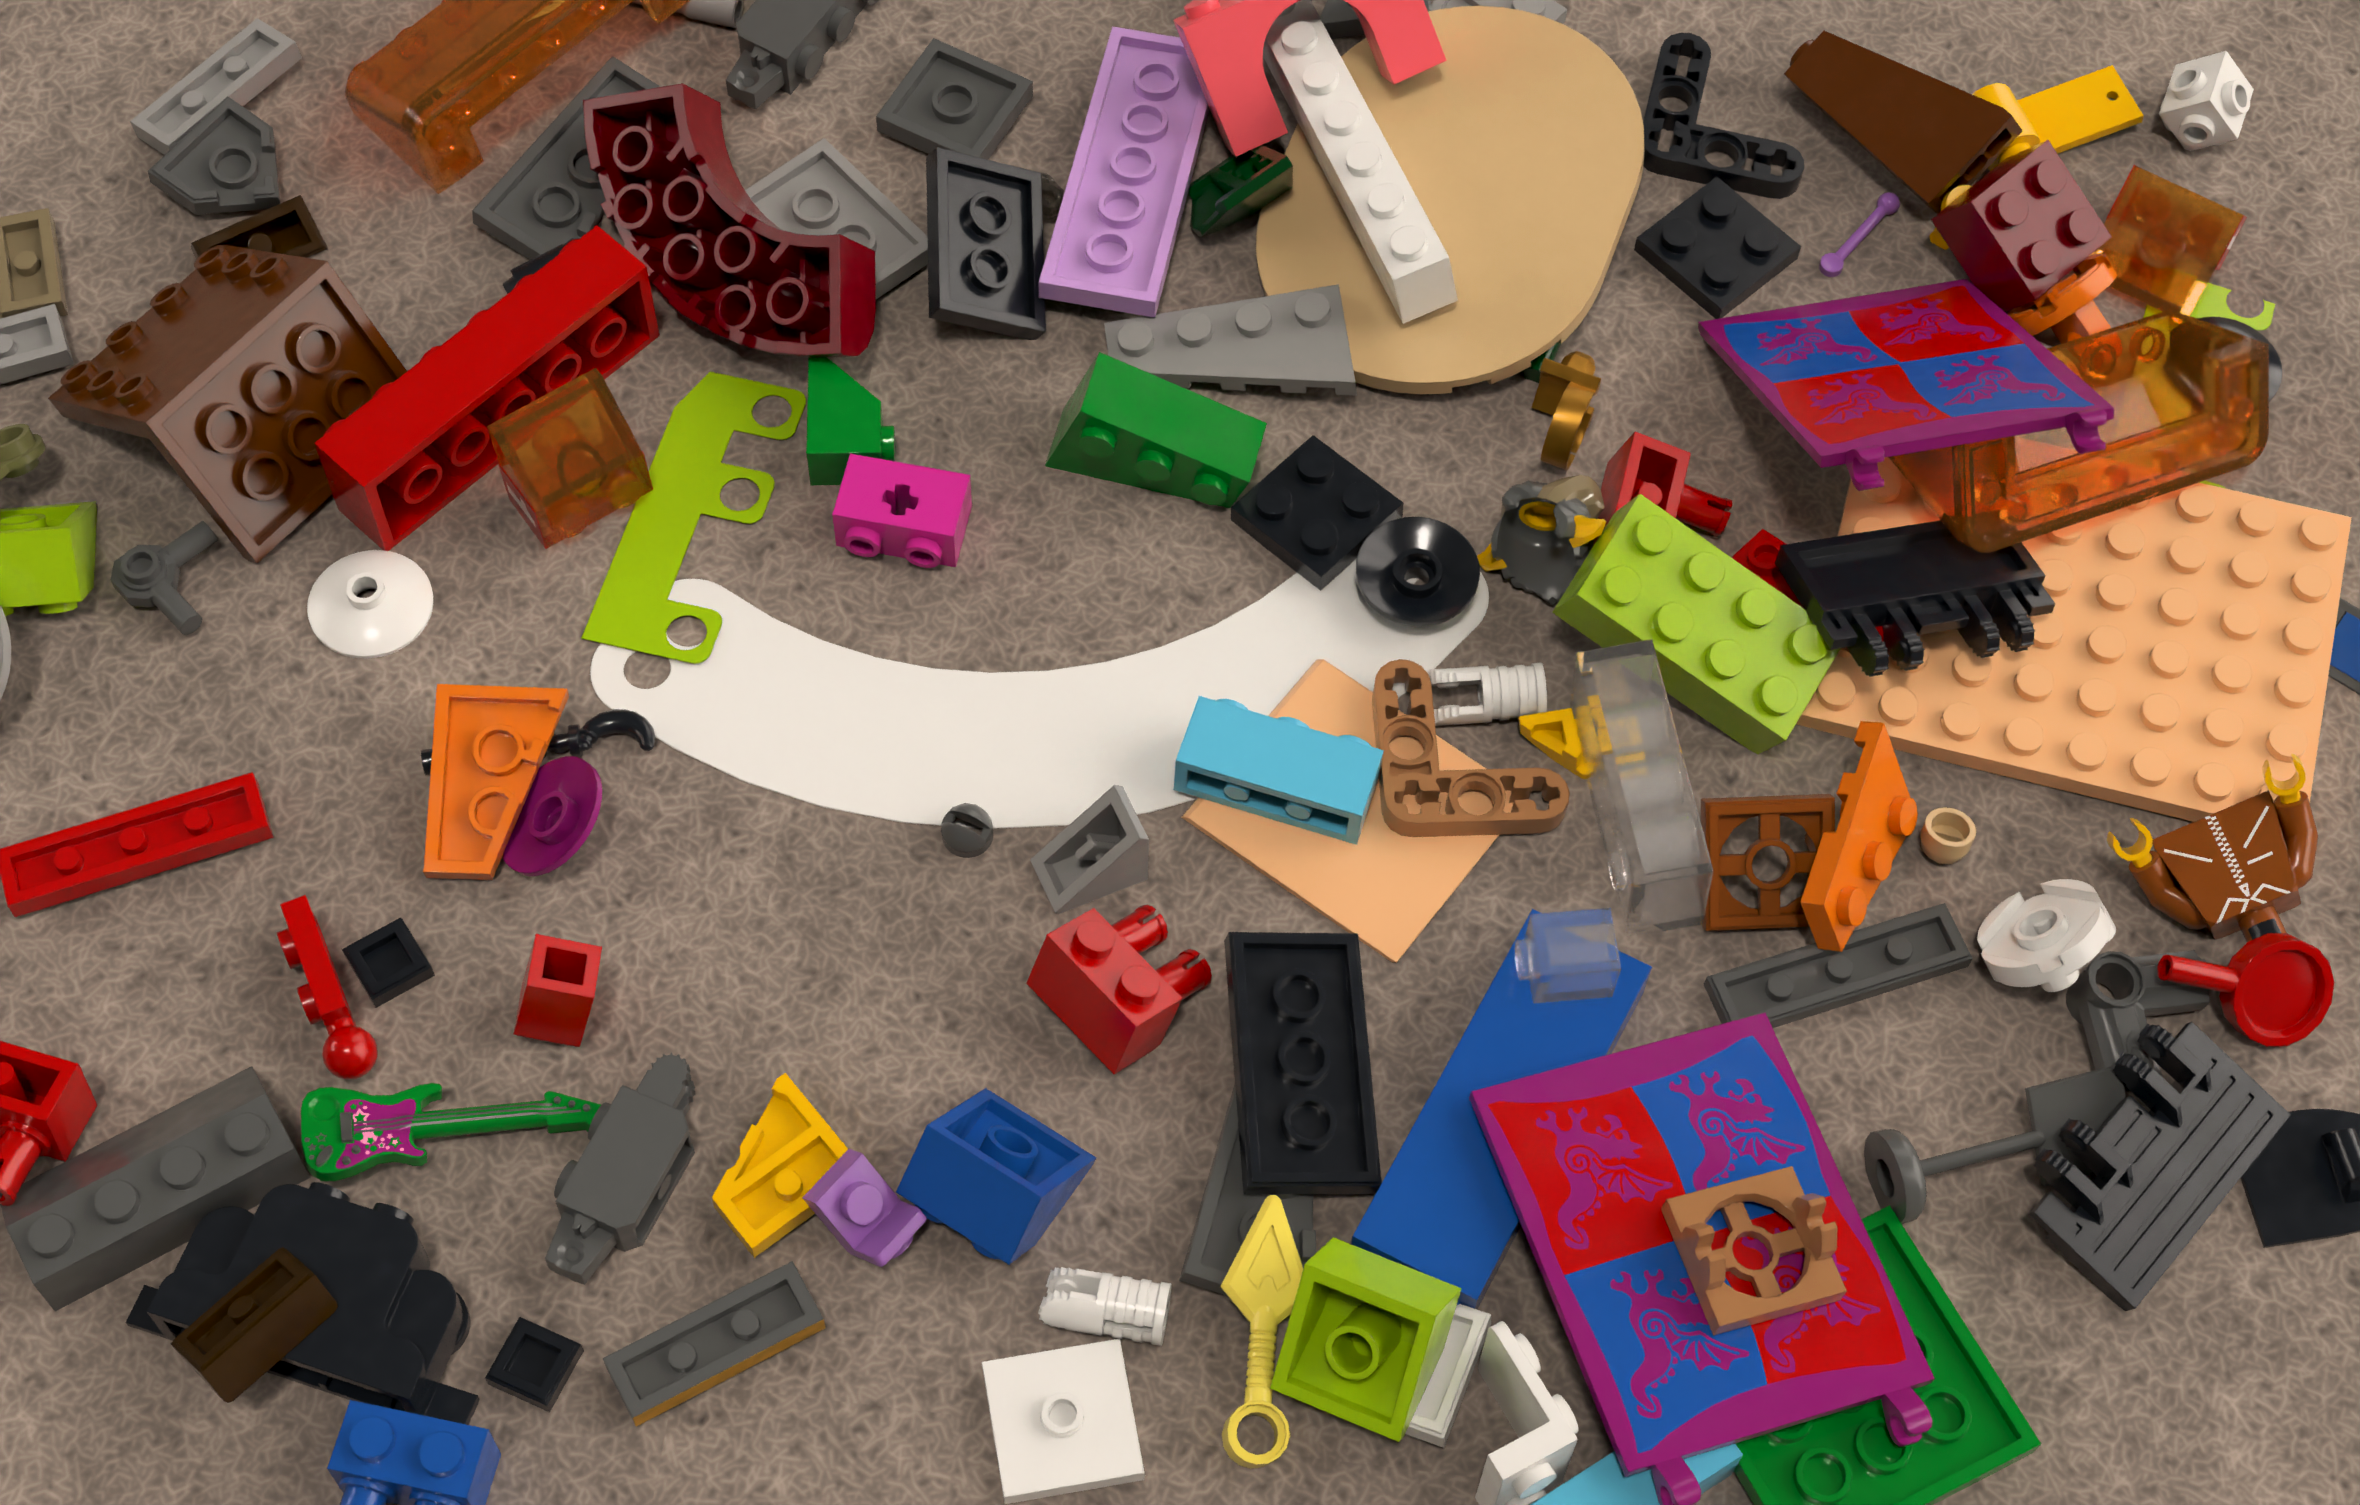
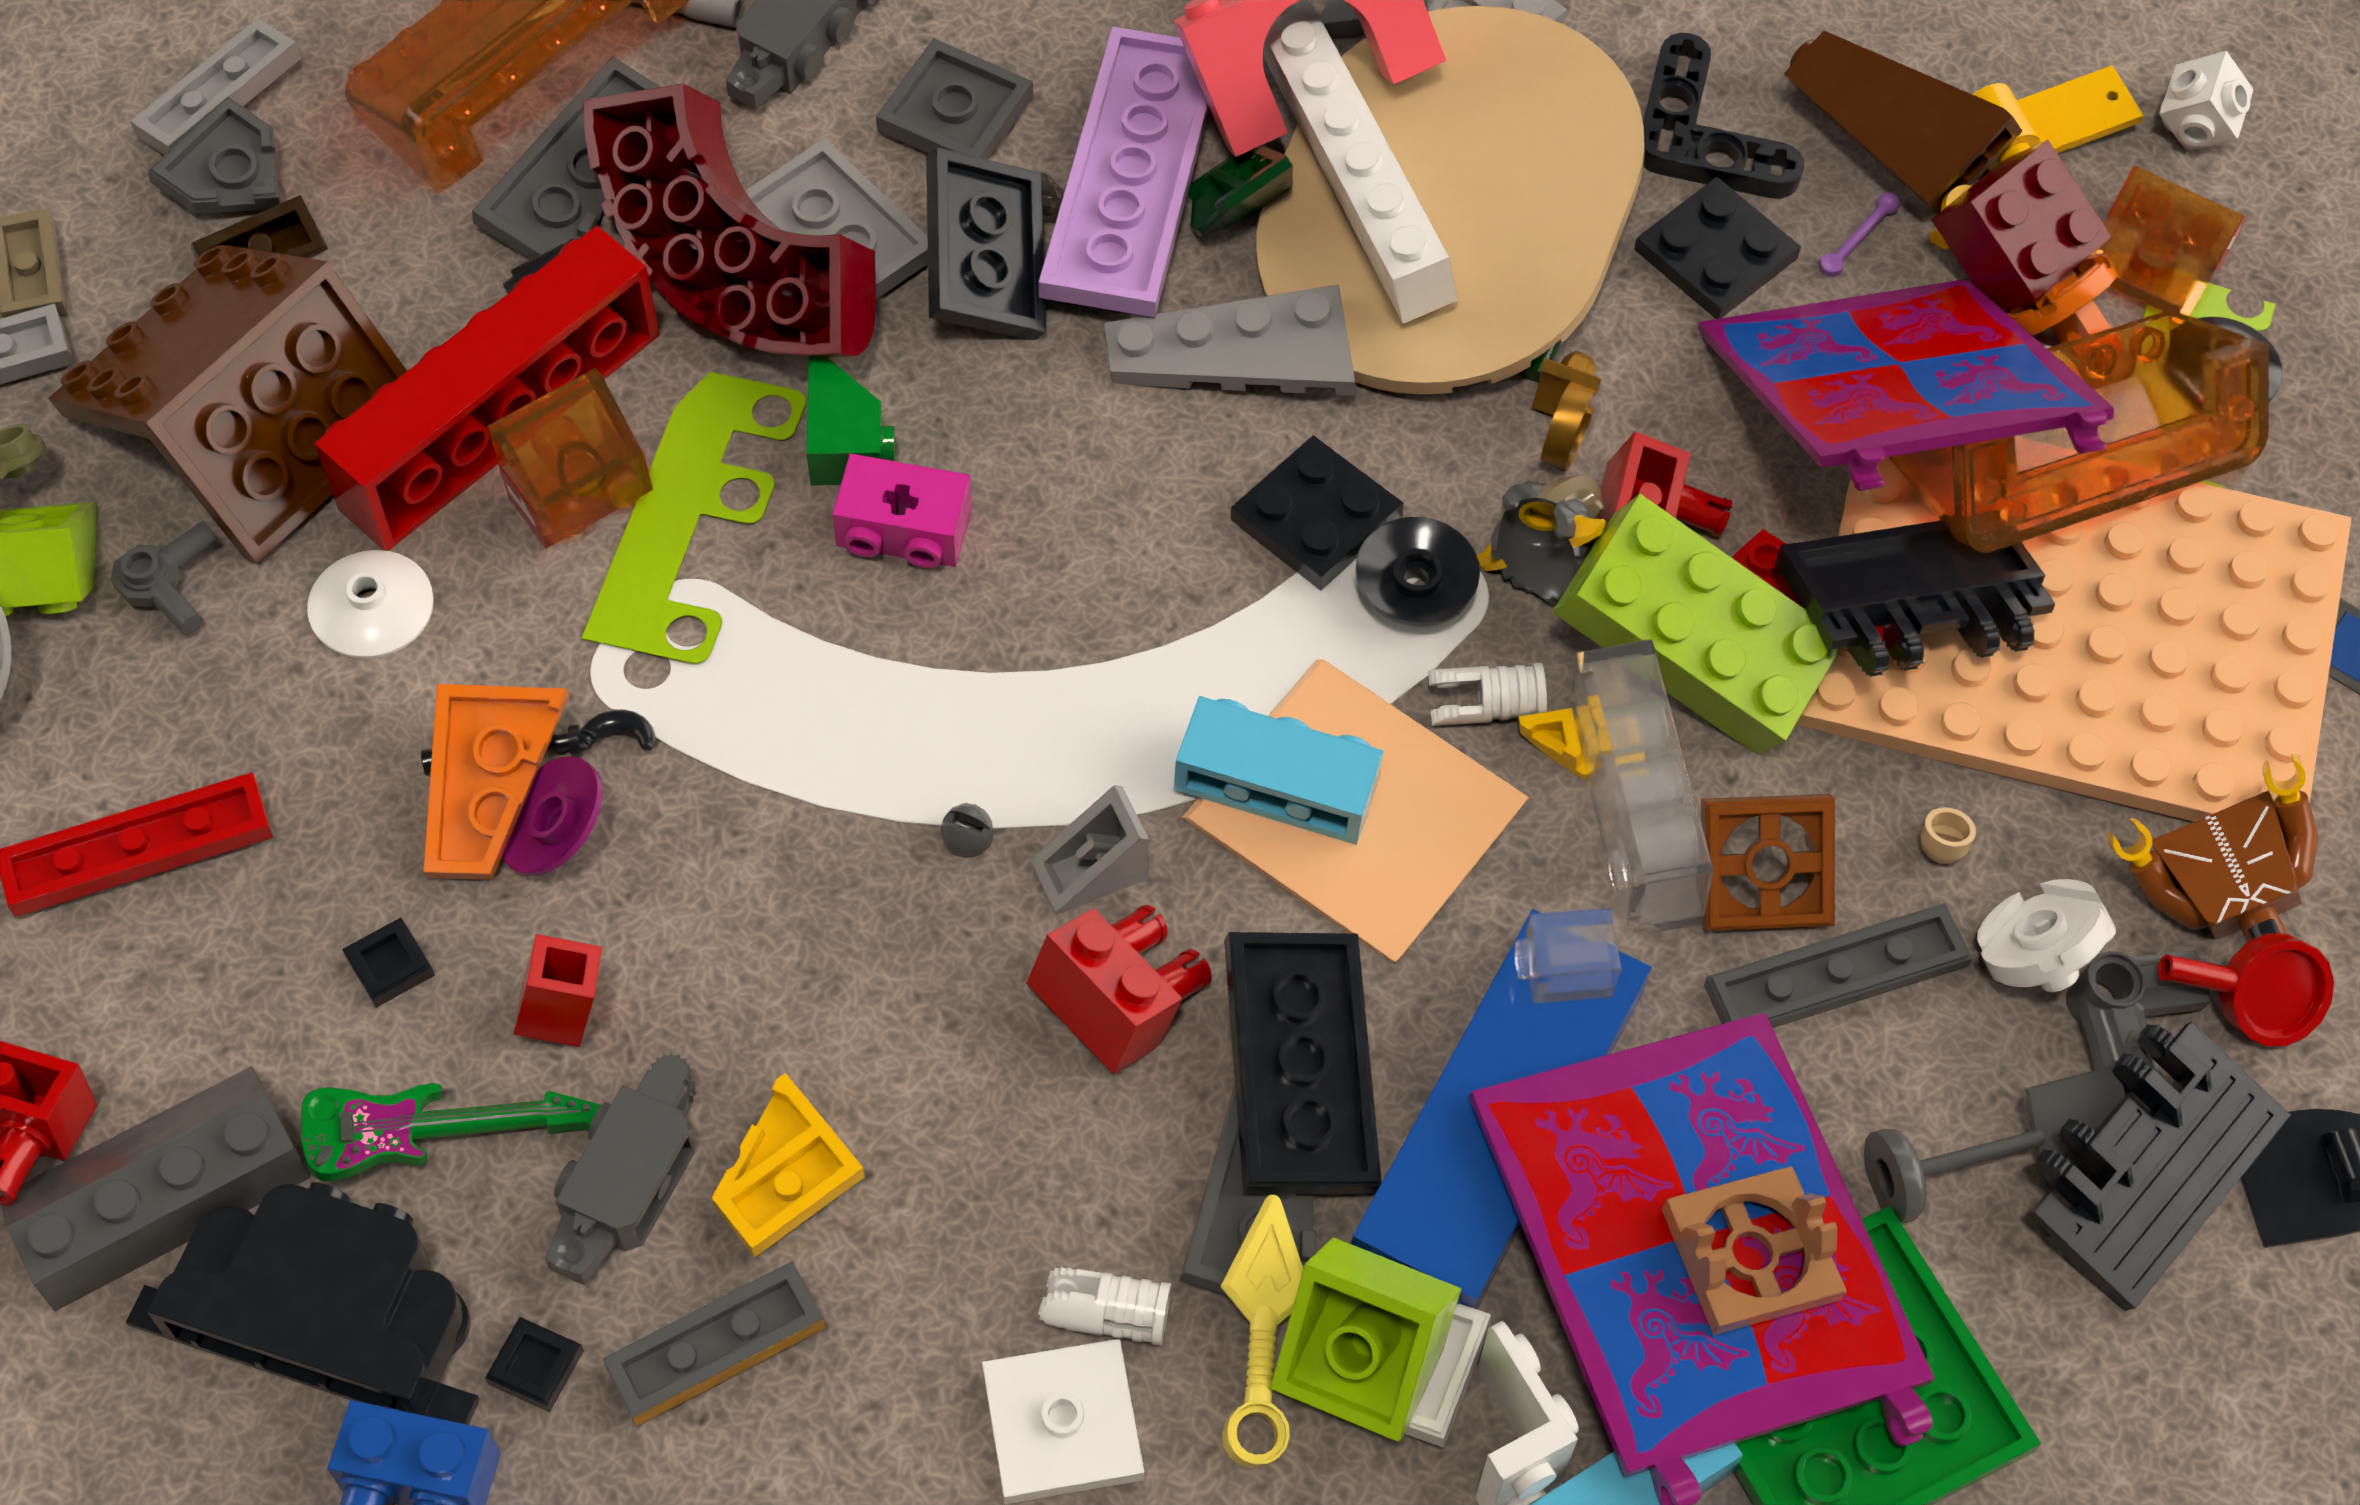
(255, 1324): dark brown slope -> none
(348, 1049): red plate -> none
(863, 1210): medium lavender bracket -> none
(993, 1175): blue slope -> none
(1155, 436): green wedge -> none
(1426, 781): medium nougat beam -> none
(1860, 853): orange wing -> none

